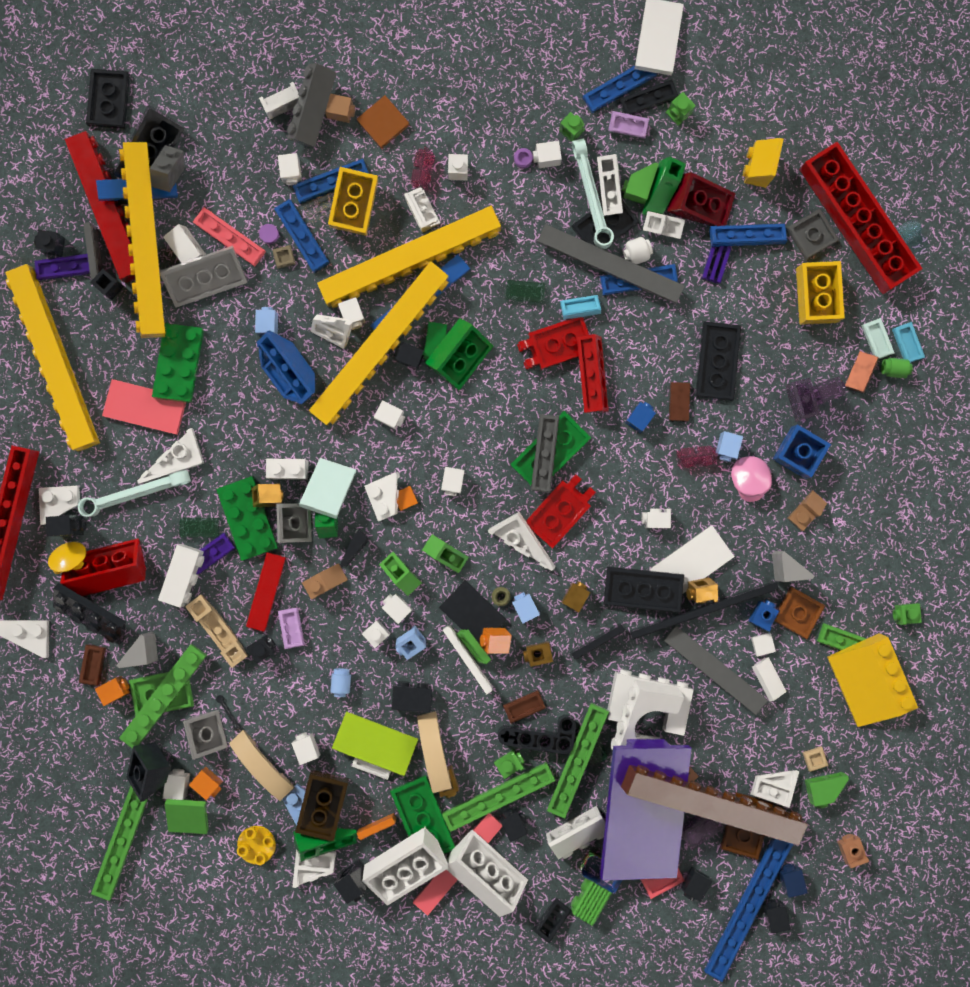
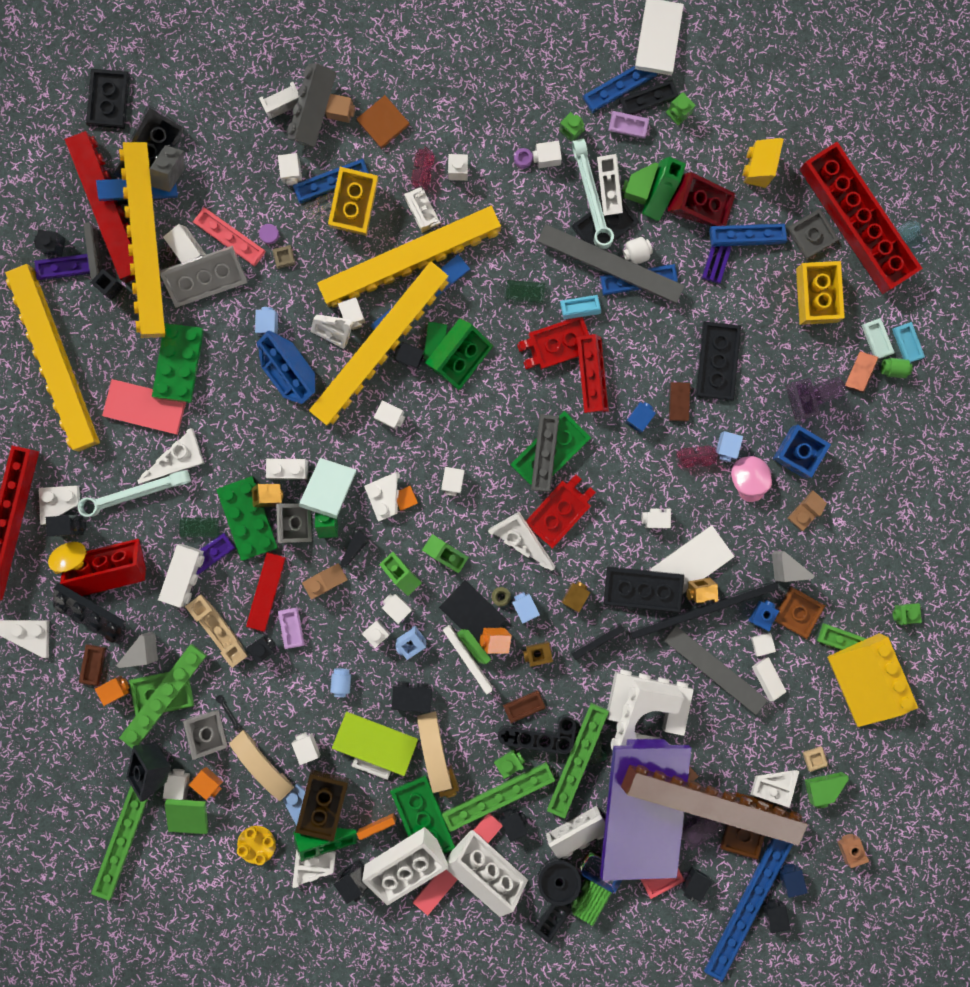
(301, 235): blue tile -> none
(565, 892): none -> black wheel
(664, 225): white slope -> none

